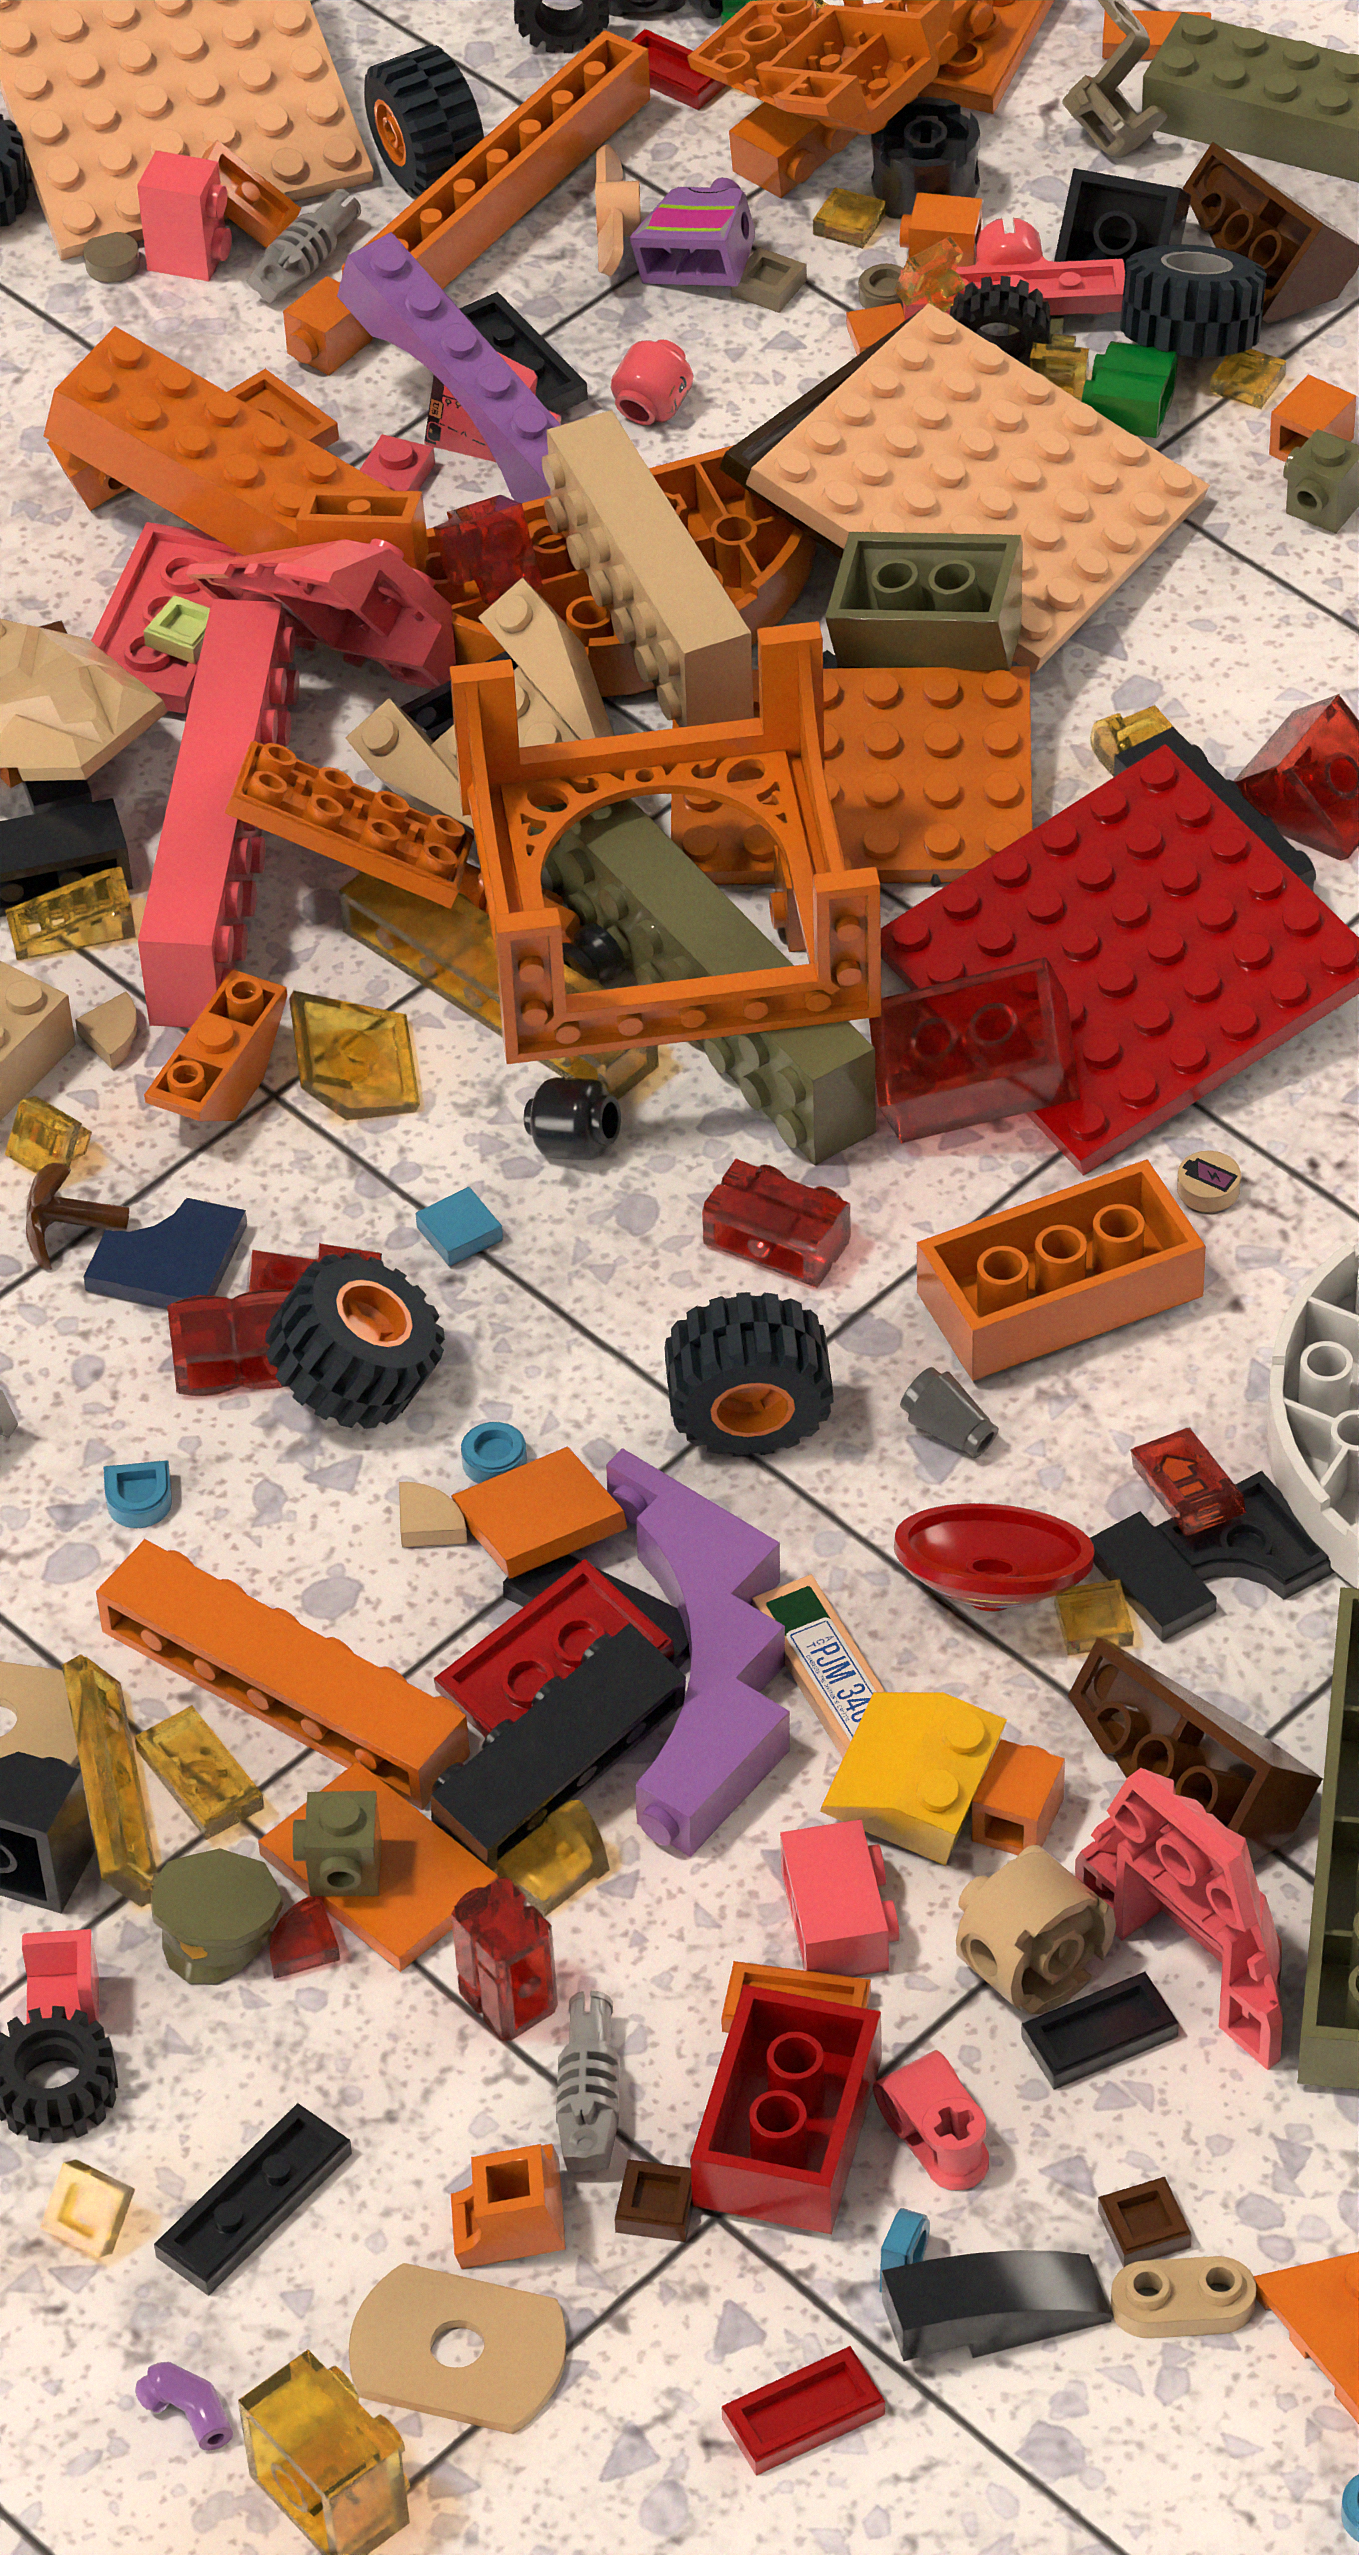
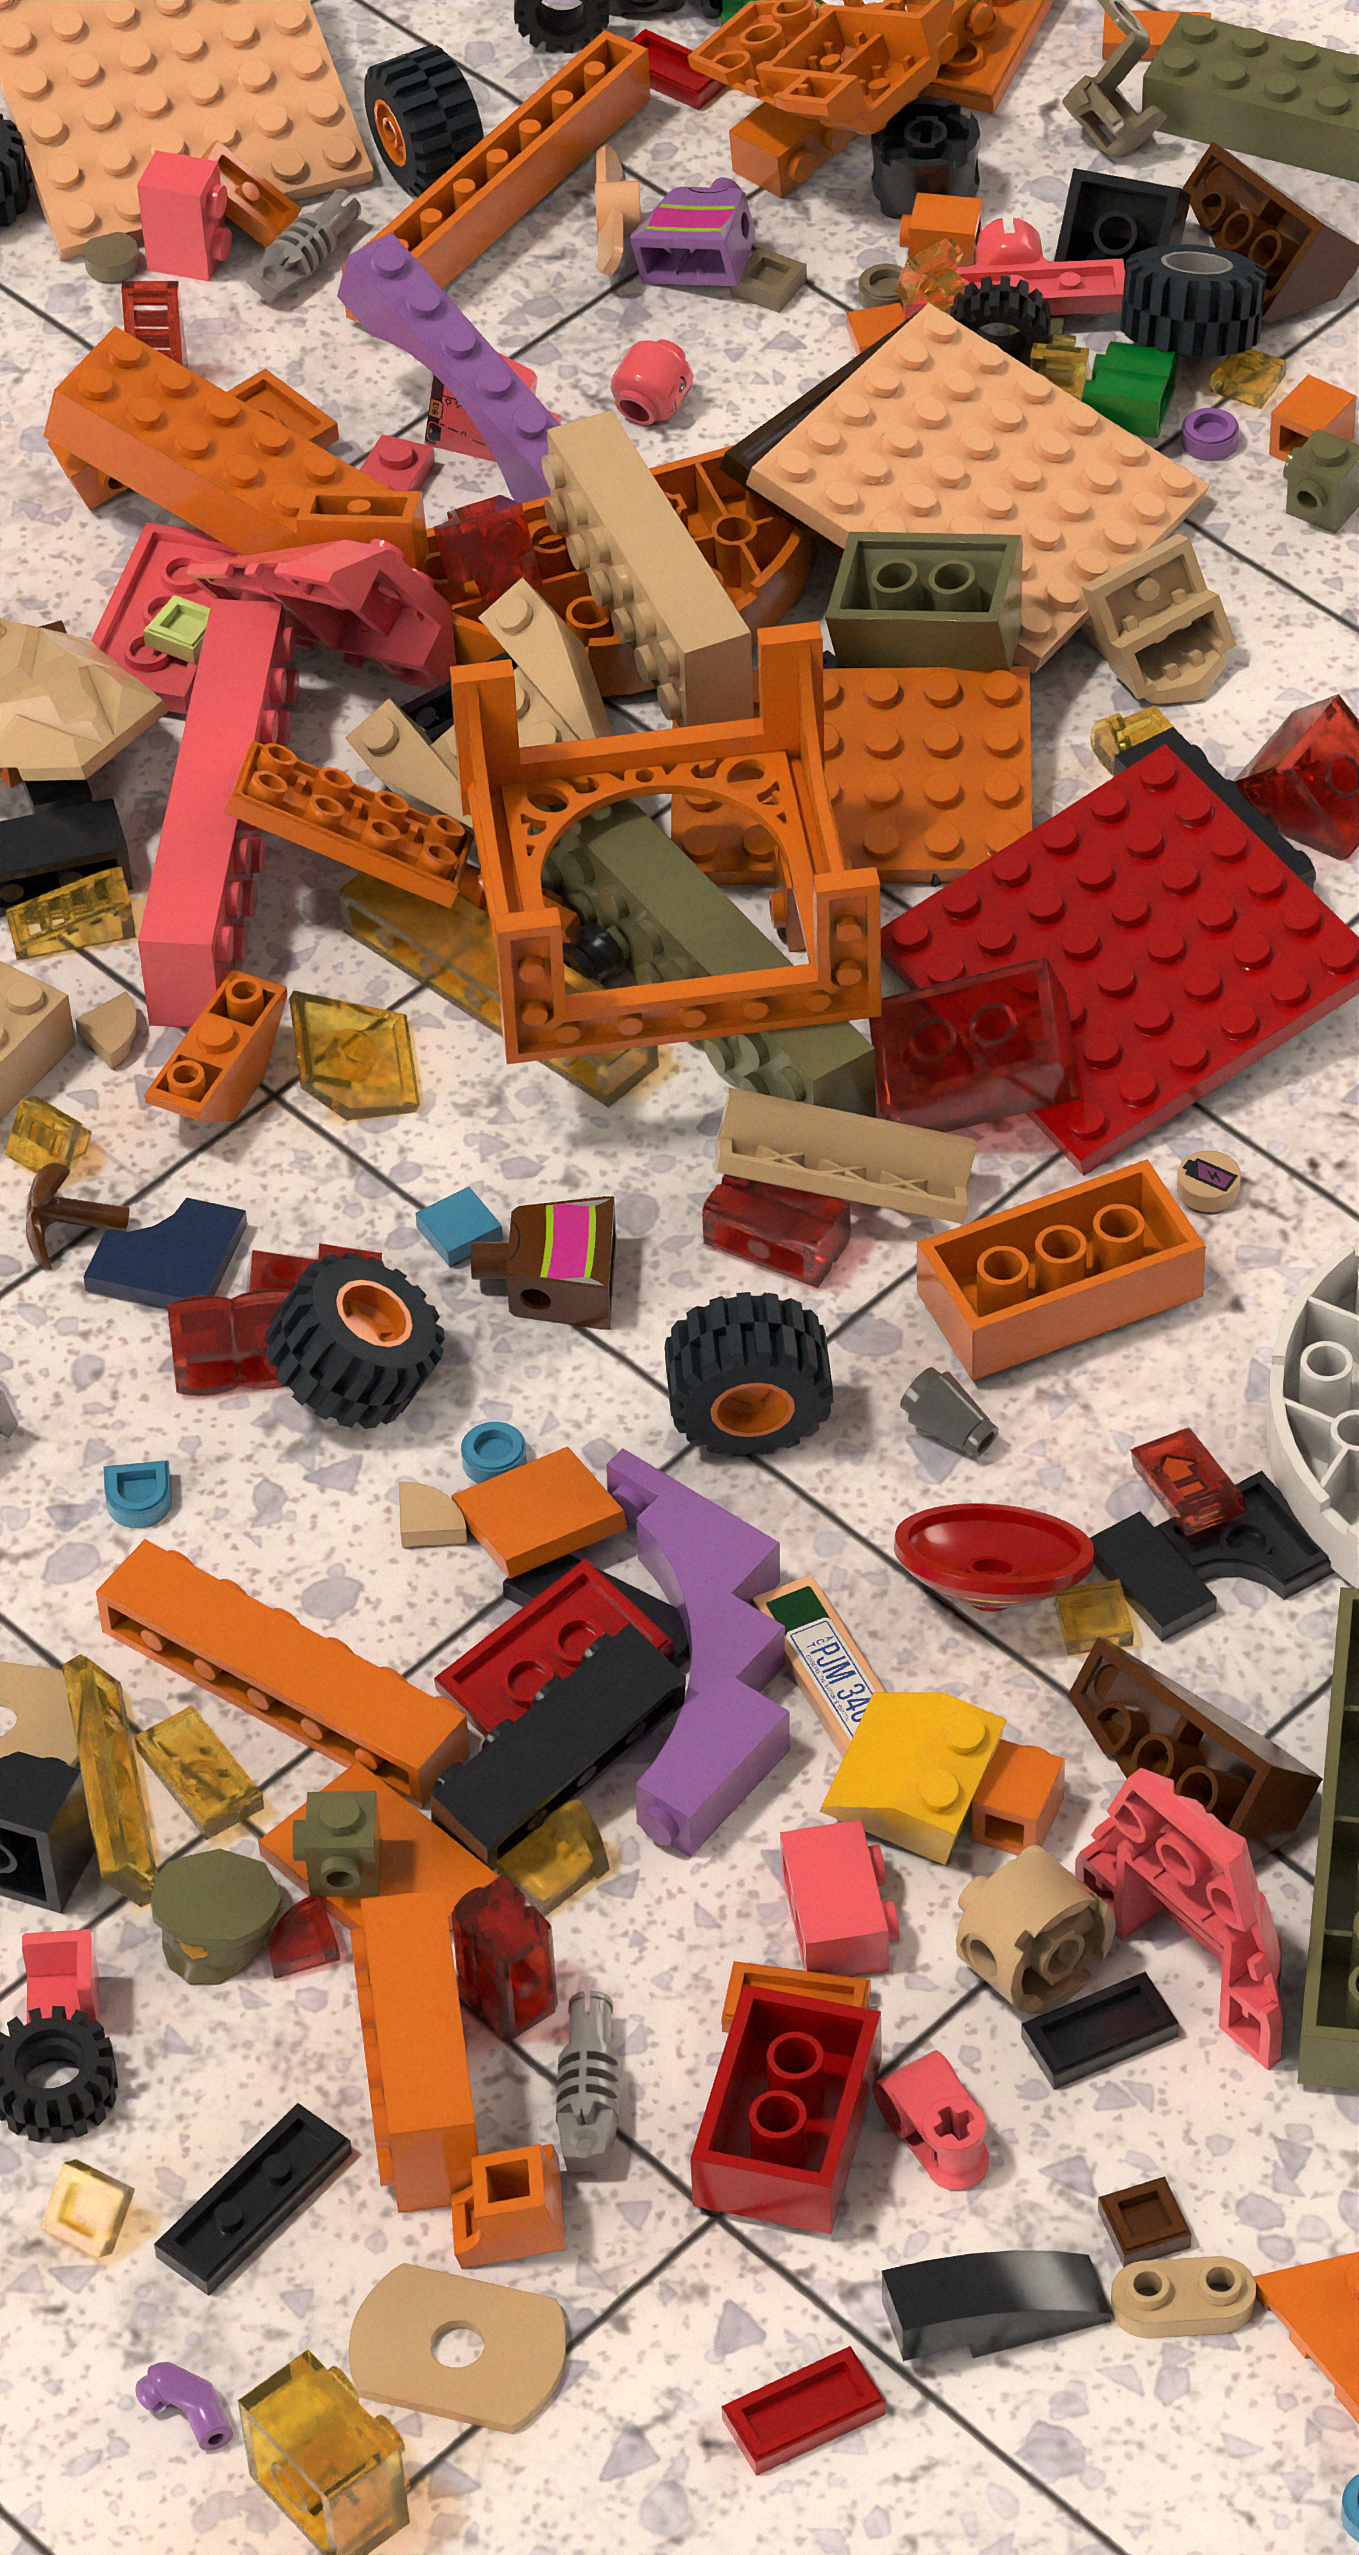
(155, 294): none -> clear red slope
(322, 328): orange brick -> none
(414, 2048): none -> orange brick
(512, 336): black plate -> none
(556, 1261): none -> reddish brown torso
(572, 1118): black head -> none
(655, 2201): reddish brown tile -> none
(845, 1155): none -> tan fence
(848, 217): clear yellow tile -> none
(905, 2240): dark azure tile -> none
(1159, 624): none -> tan piece
(1210, 434): none -> medium lavender tile

